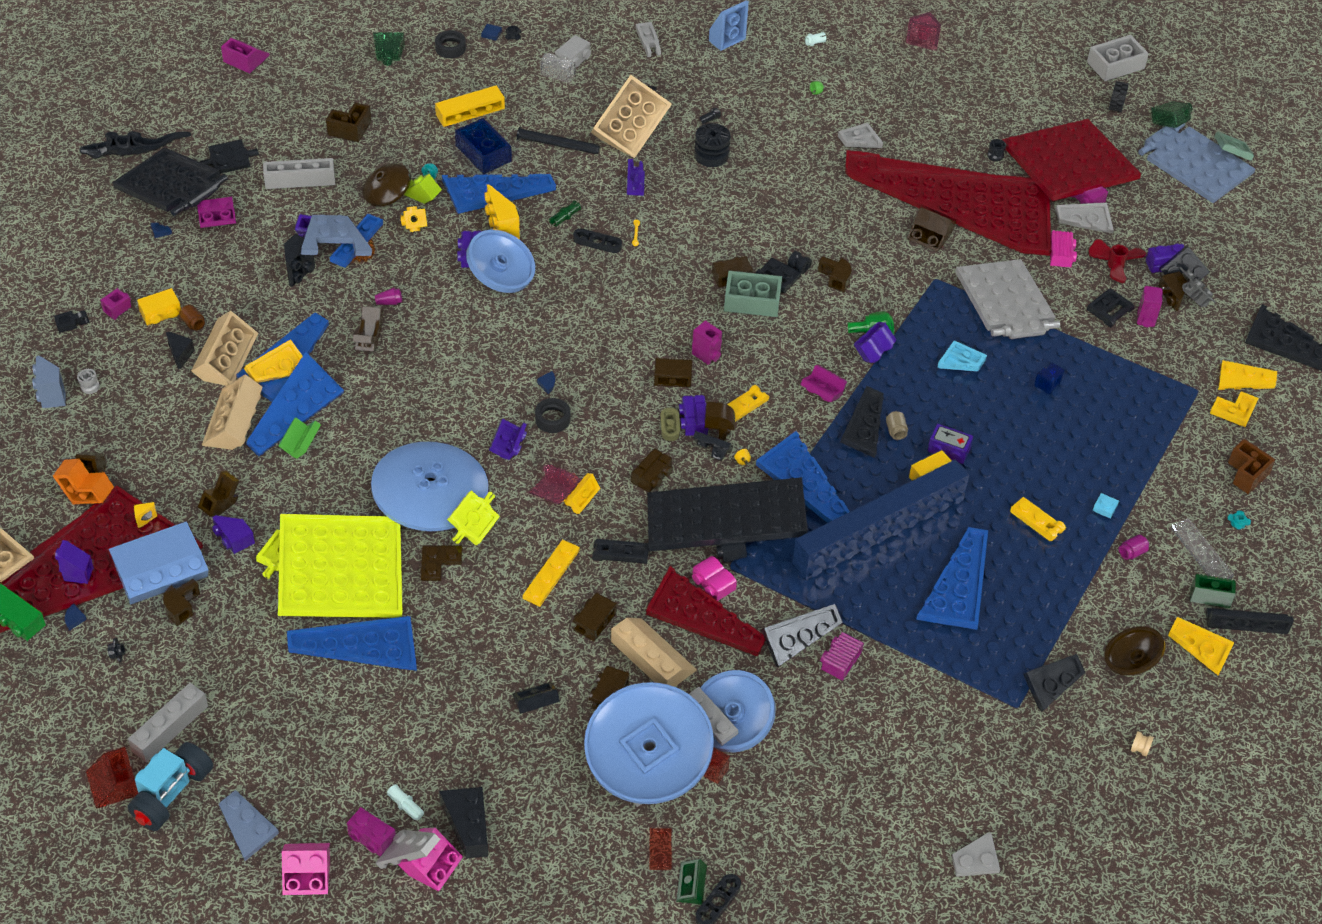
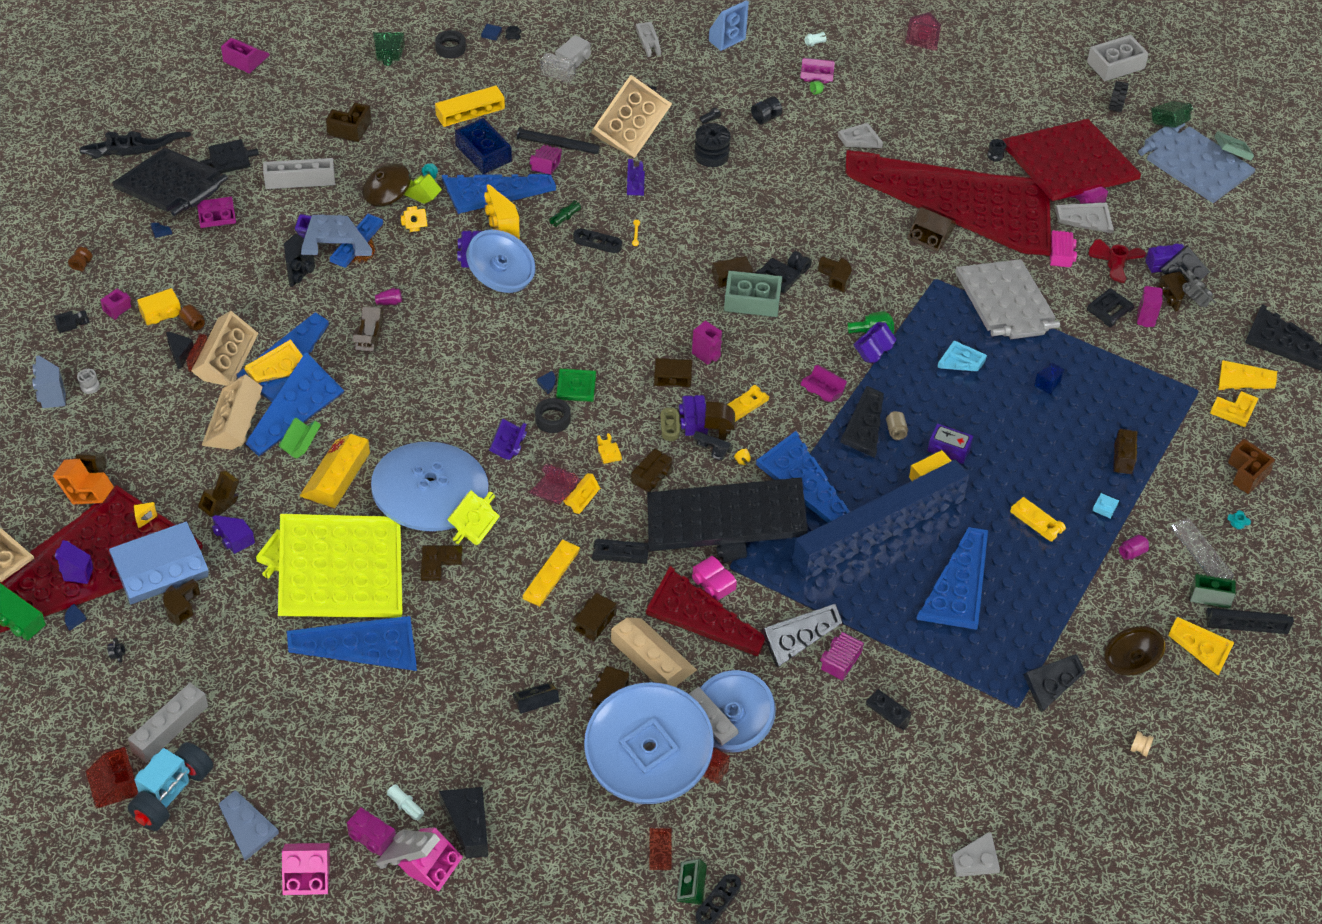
(78, 260): none -> reddish brown wheel
(196, 350): none -> clear red tile
(337, 470): none -> yellow slope
(546, 159): none -> magenta brick
(576, 385): none -> green tile
(608, 451): none -> yellow plate
(766, 110): none -> black wheel
(817, 70): none -> magenta bracket
(889, 709): none -> black bracket
(1125, 451): none -> dark brown brick

